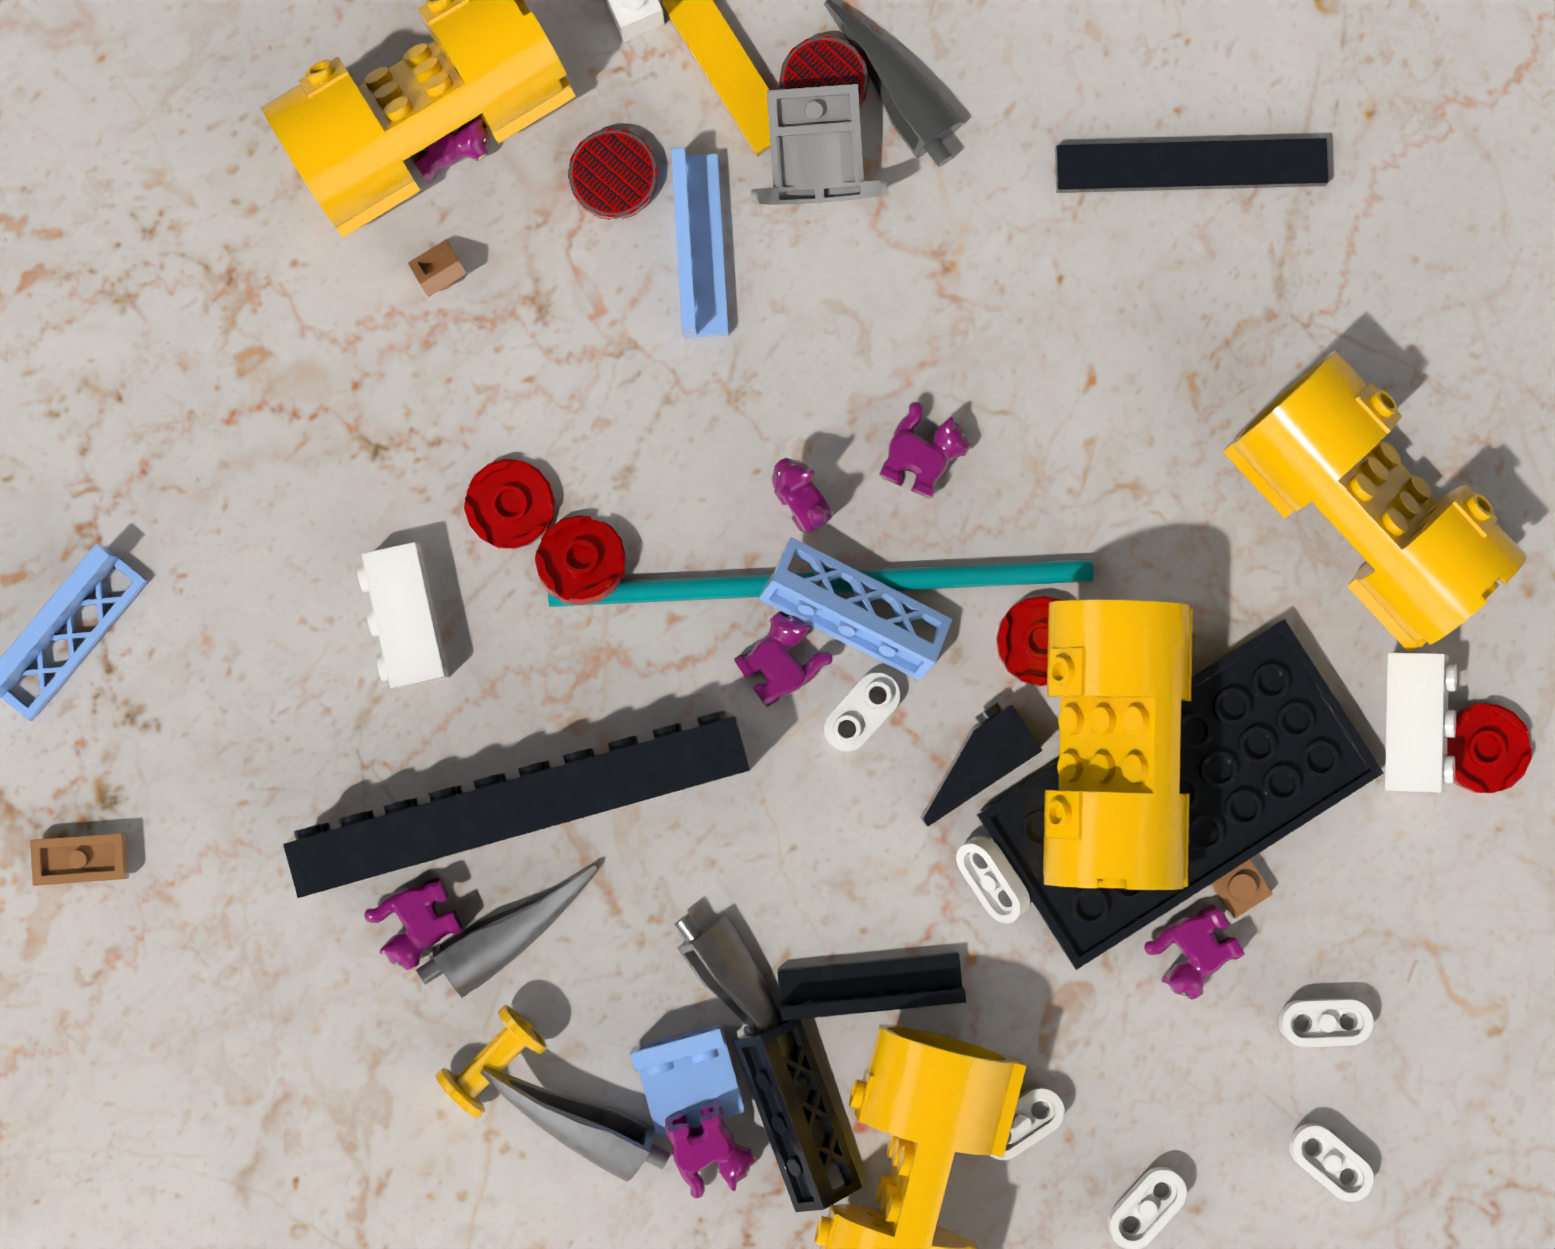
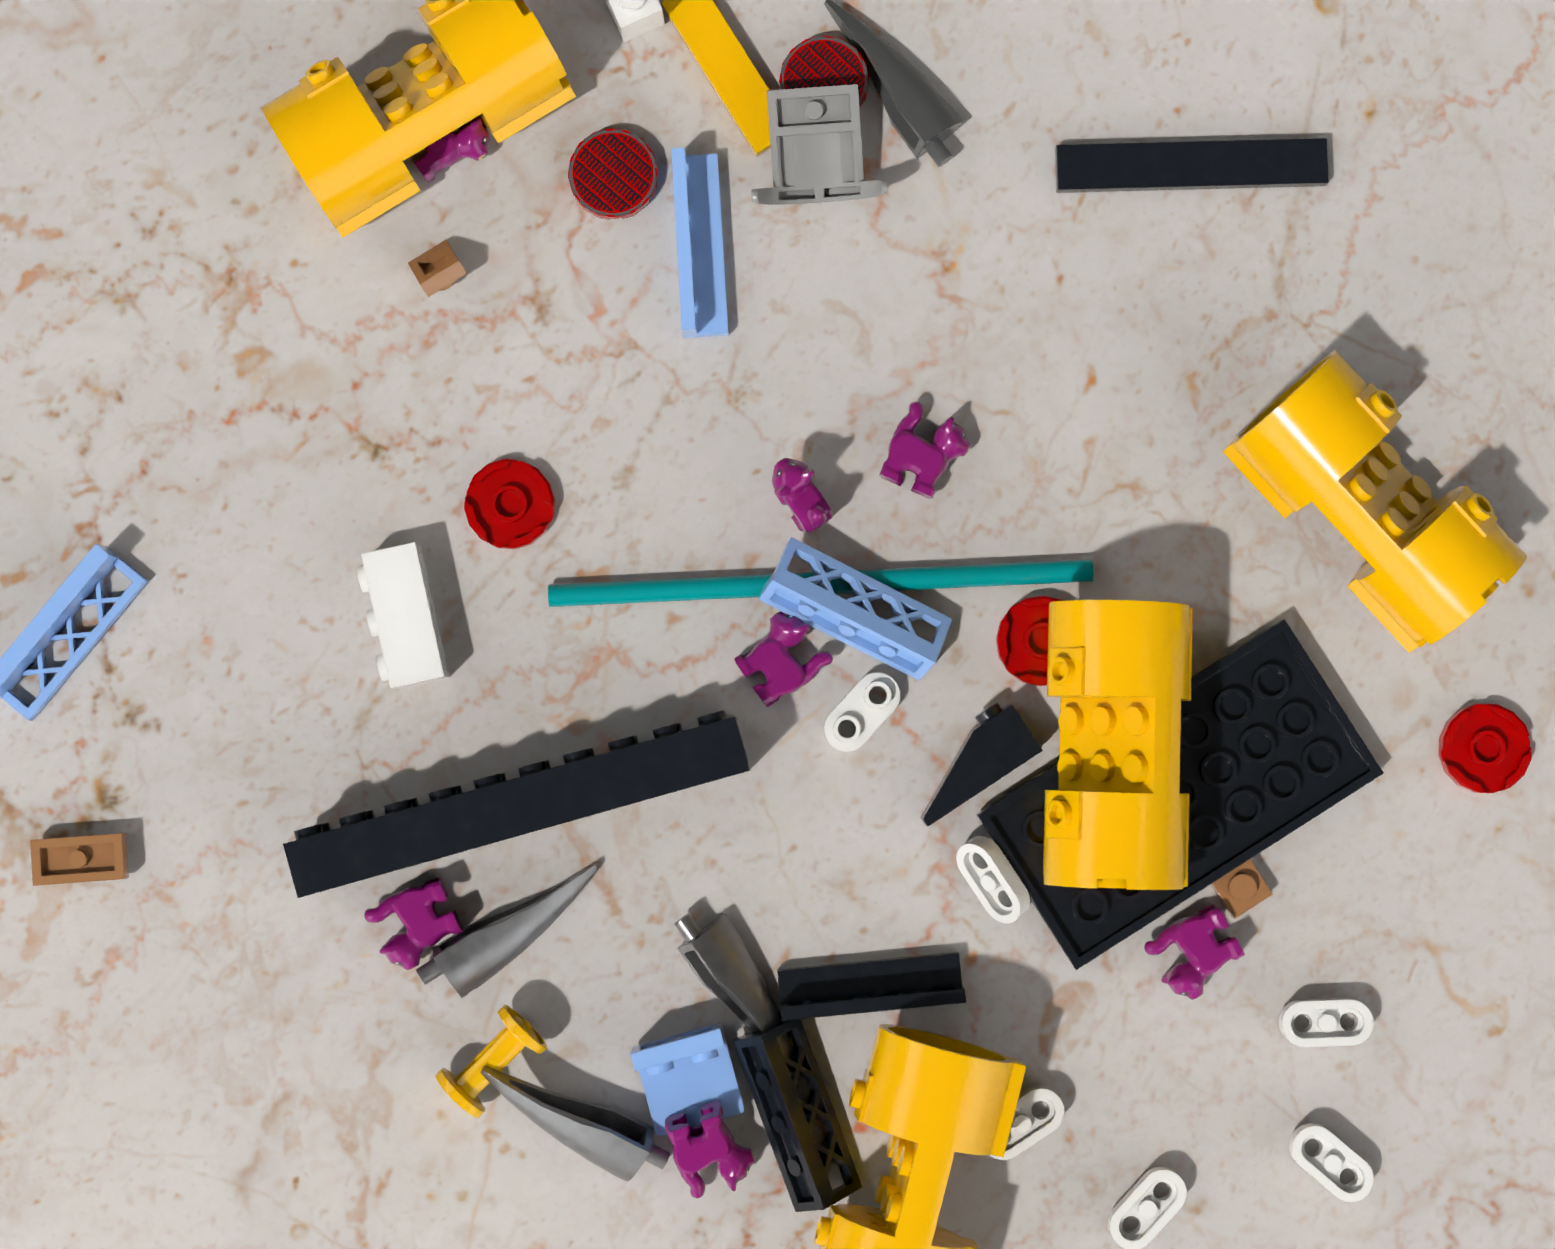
(580, 560): red tile -> none
(1419, 722): white brick -> none

